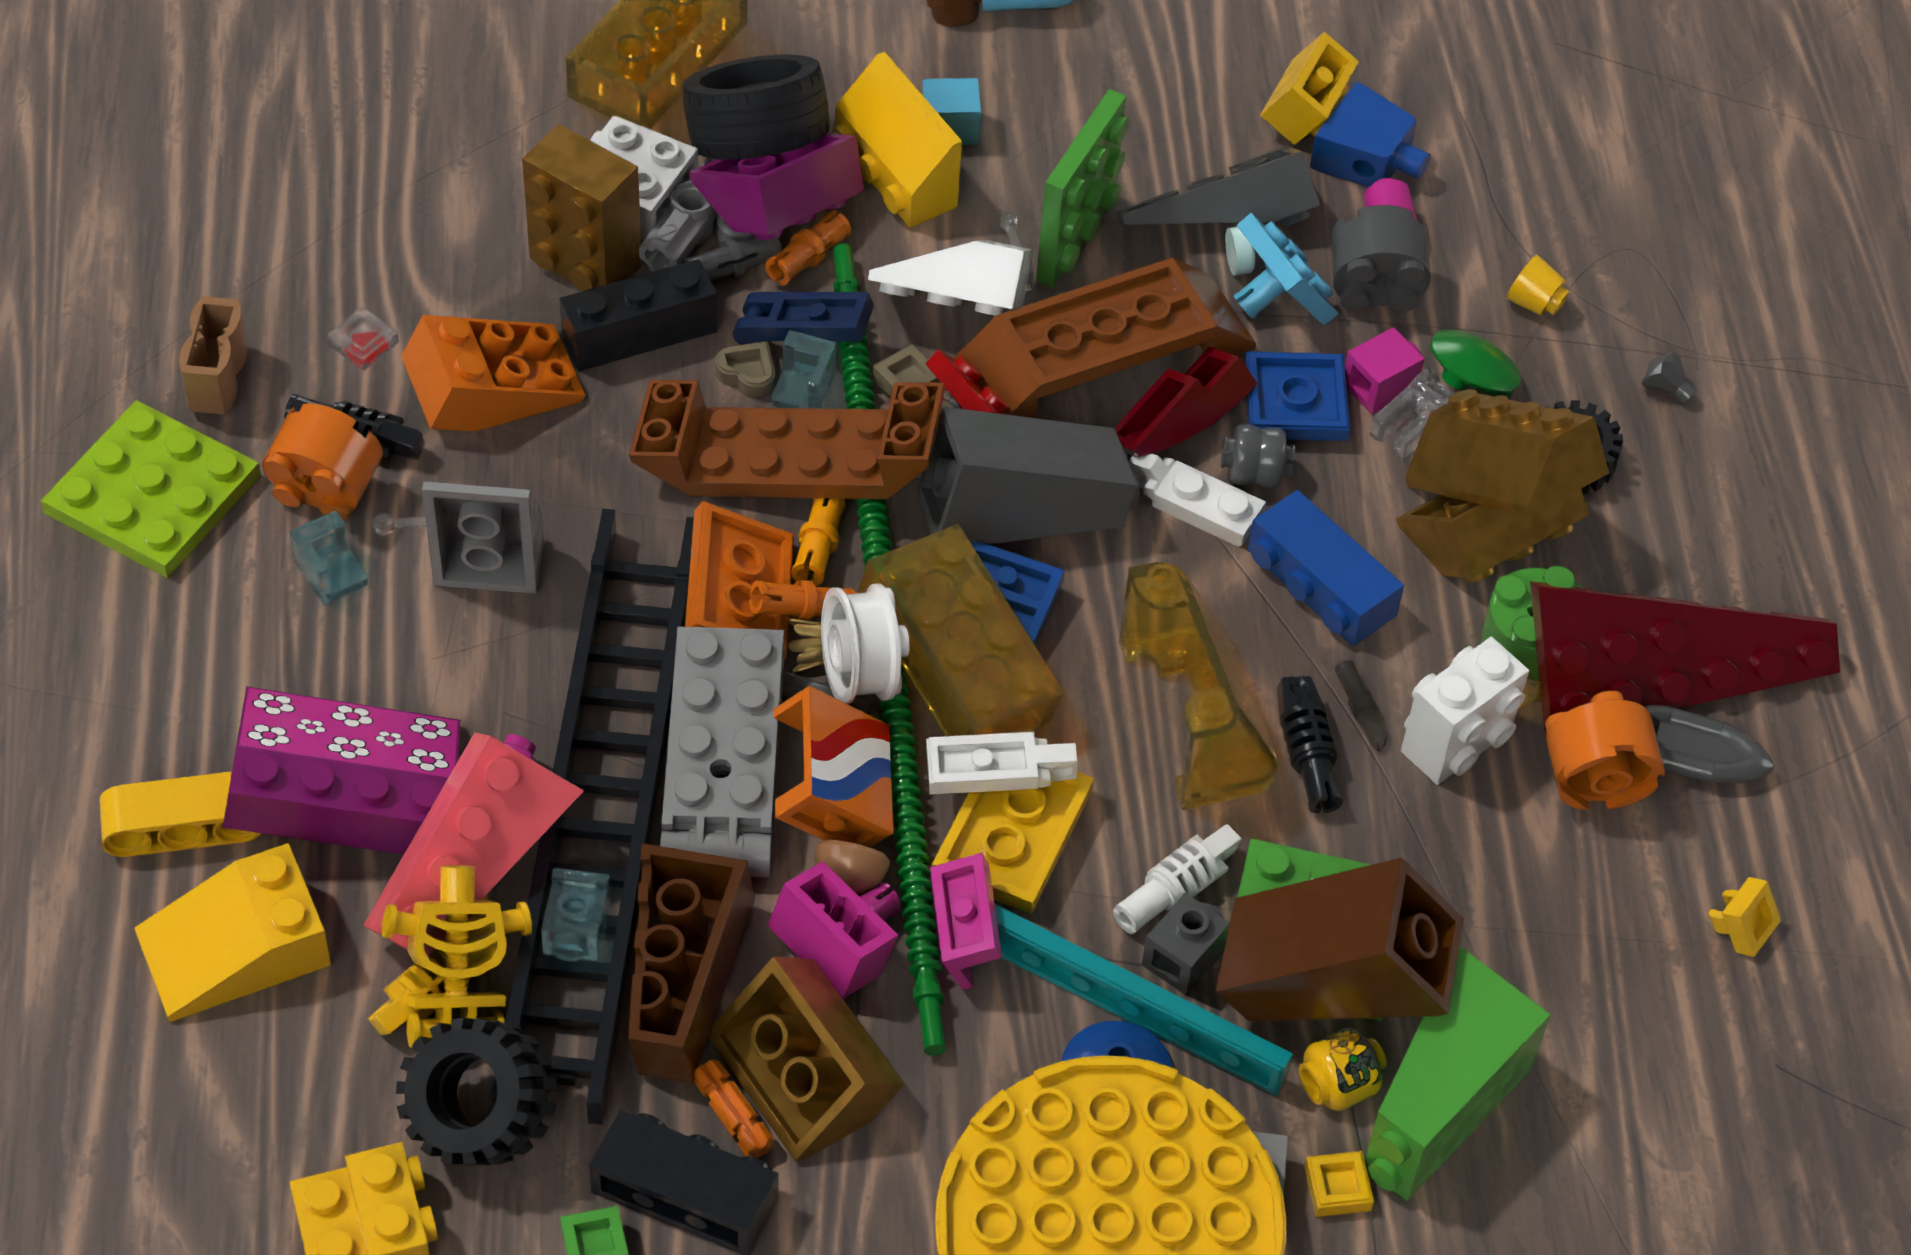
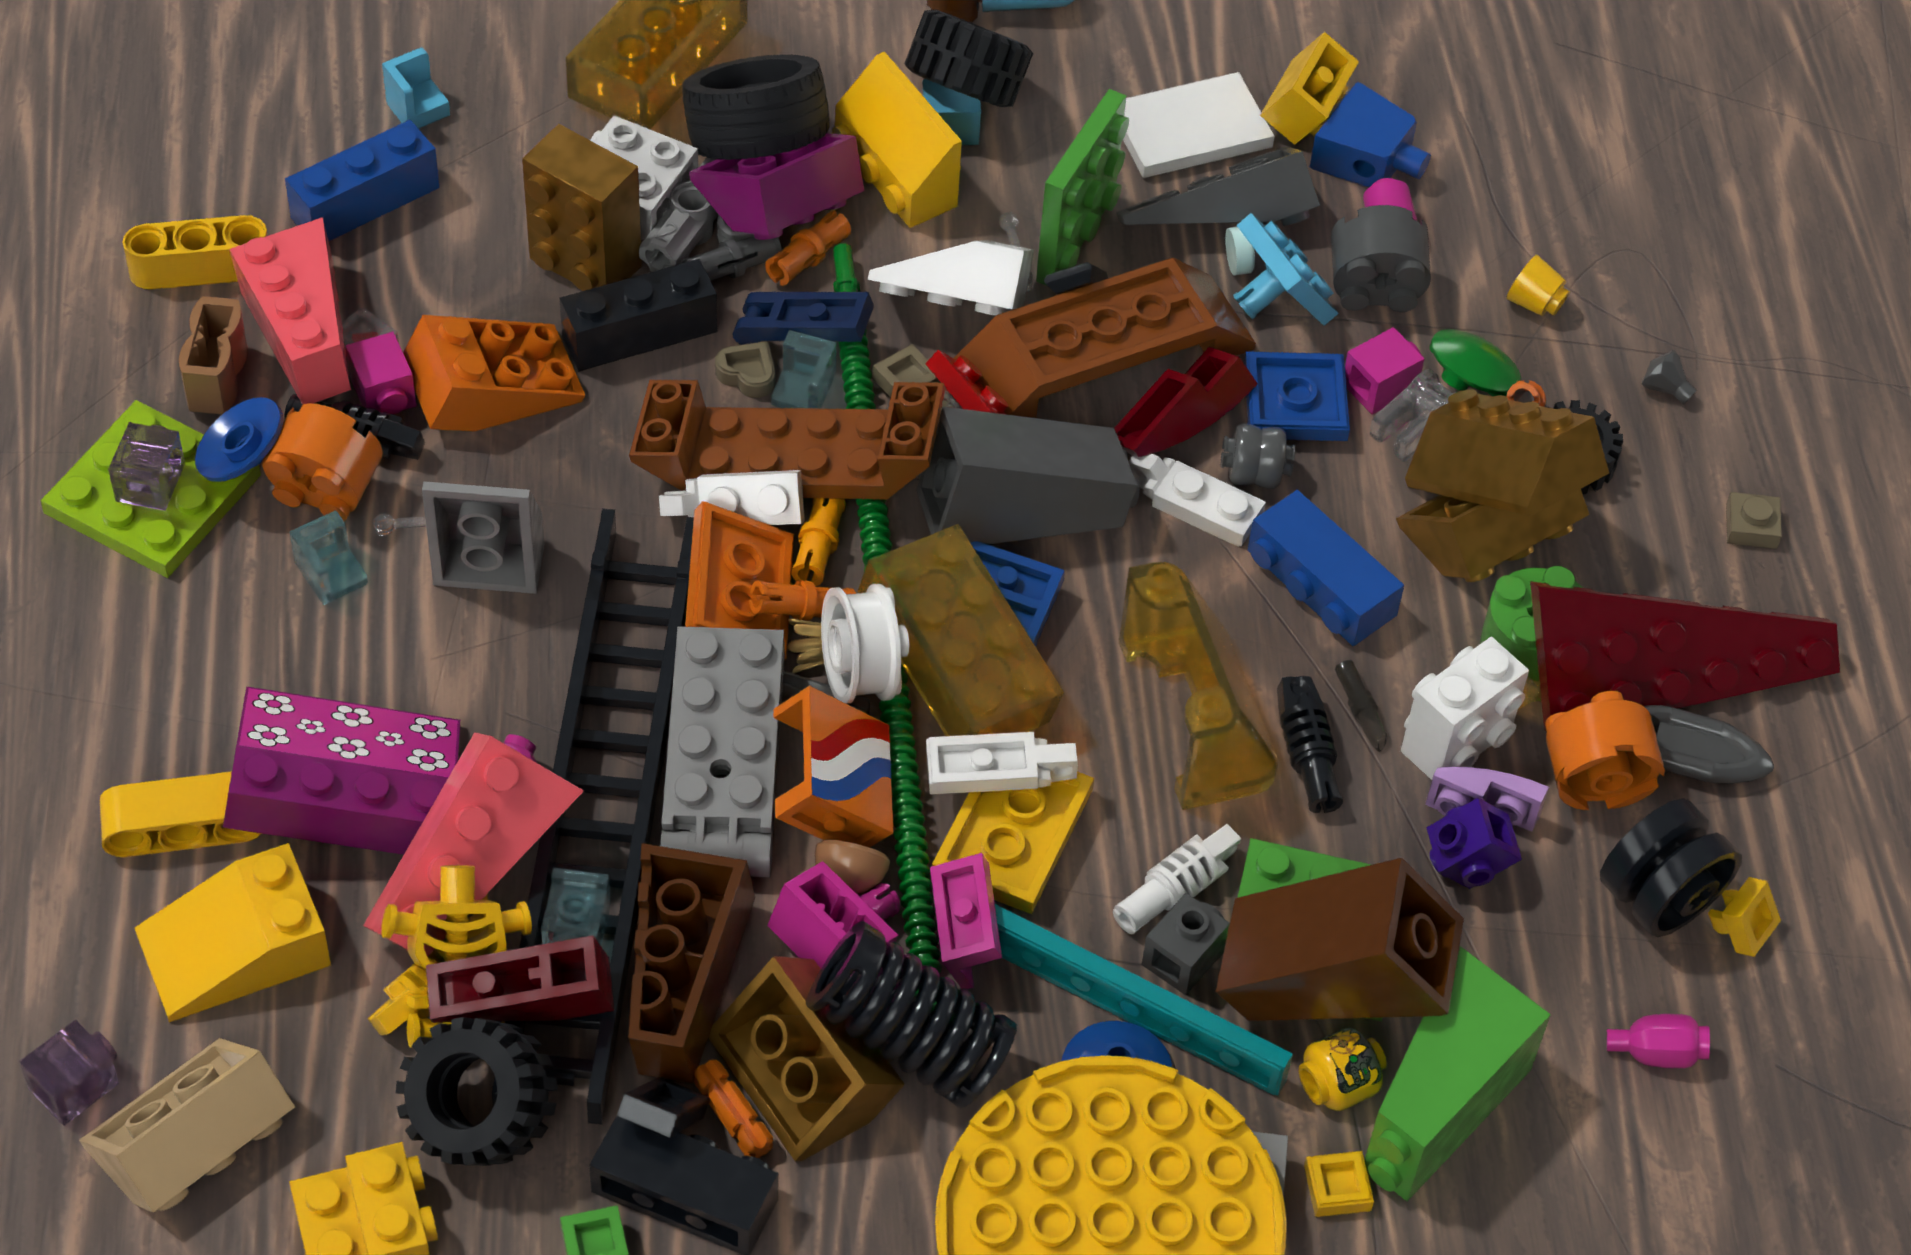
(70, 1071): none -> clear purple brick
(146, 466): none -> brick
(187, 250): none -> yellow beam
(189, 1124): none -> tan slope
(239, 439): none -> blue dish
(295, 302): none -> coral wedge
(364, 180): none -> blue brick
(381, 374): none -> dark pink brick
(411, 90): none -> medium azure panel
(523, 984): none -> dark red slope
(663, 1106): none -> black tile
(763, 496): none -> white hinge
(908, 1024): none -> black piece
(968, 58): none -> black tyre
(1074, 278): none -> black tile
(1194, 125): none -> white tile
(1473, 843): none -> dark purple brick
(1507, 792): none -> lavender slope
(1520, 387): none -> orange pin
(1663, 1041): none -> dark pink plant
(1670, 867): none -> black wheel
(1753, 520): none -> dark tan plate

